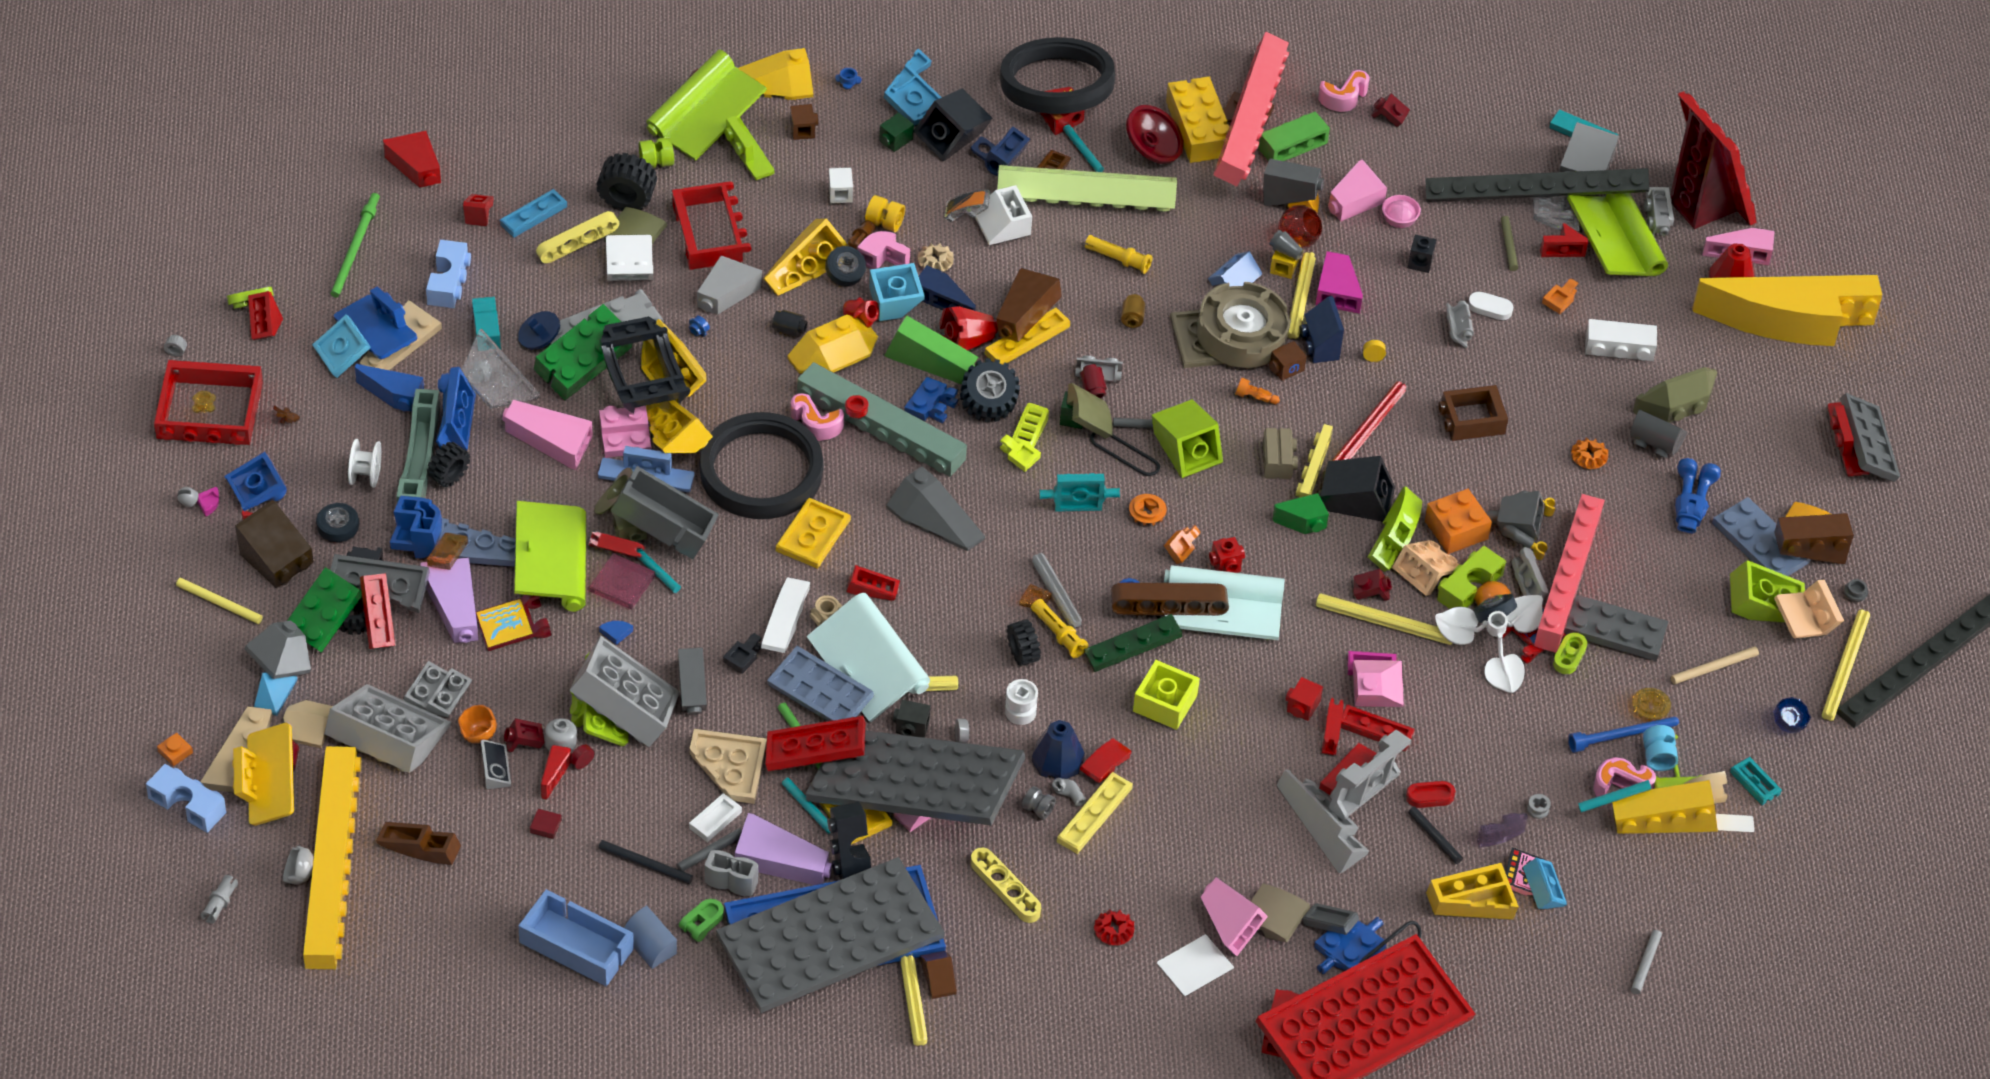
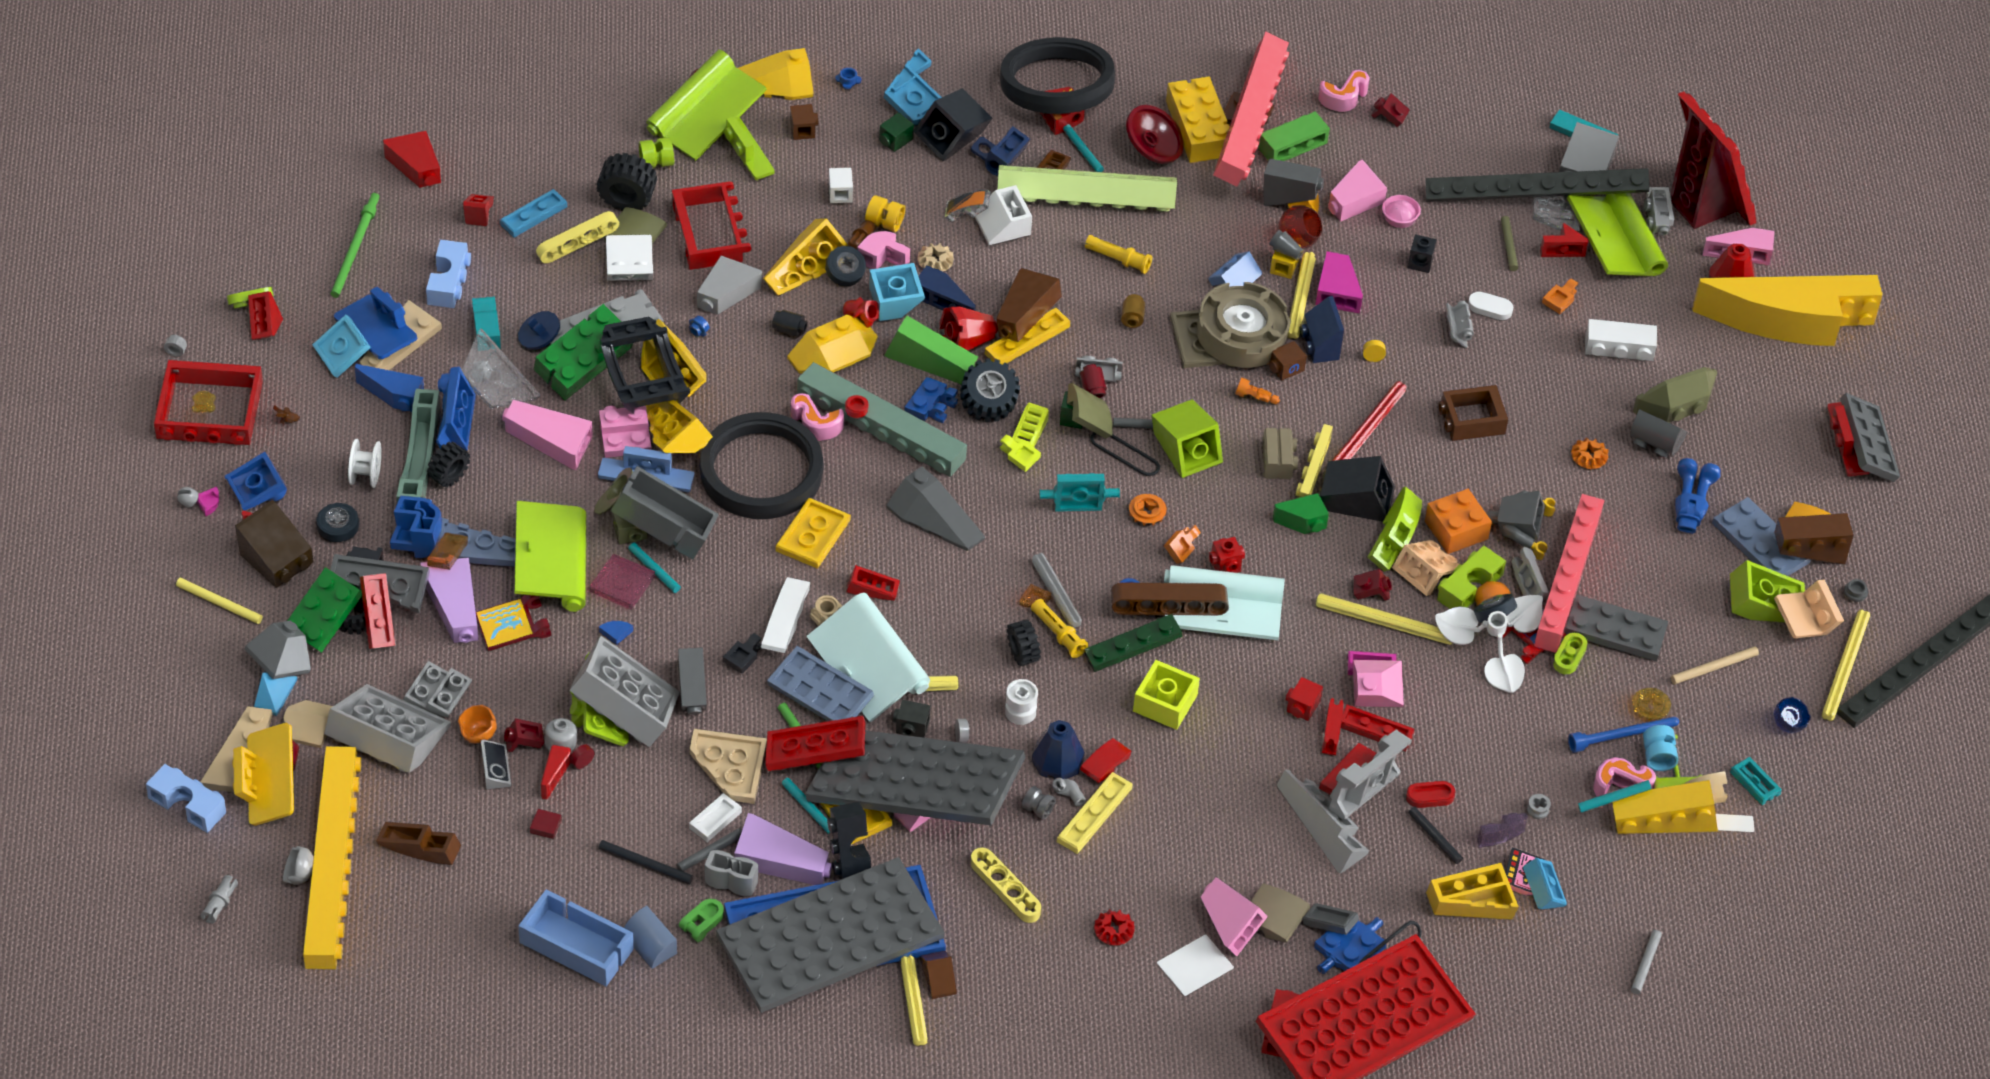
(175, 749): orange plate -> none
(615, 544): red piece -> none

